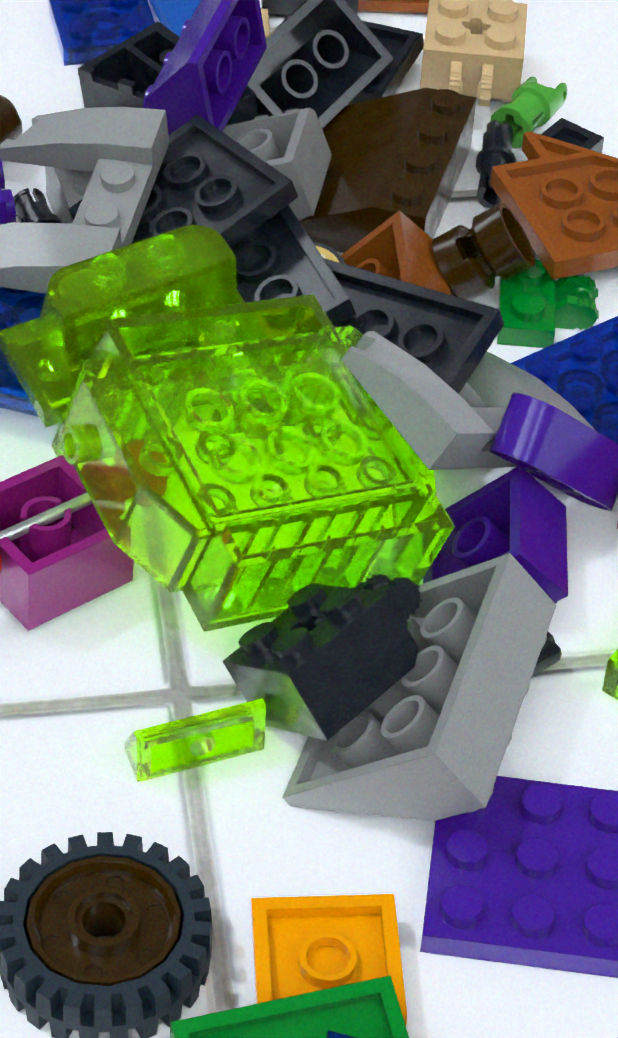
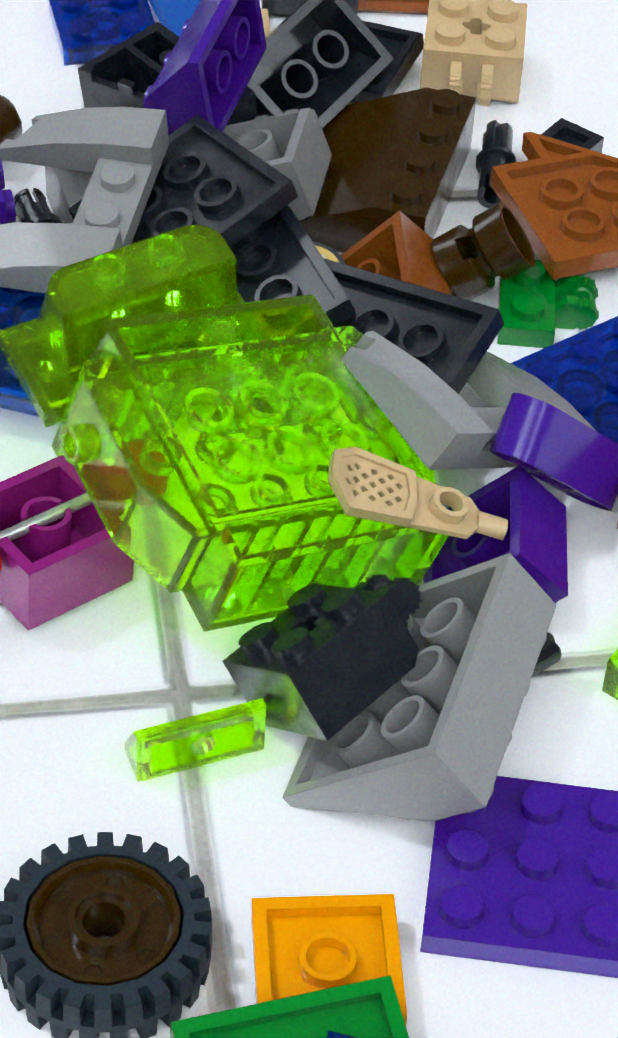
(394, 495): none -> tan piece
(530, 107): bright green piece -> none

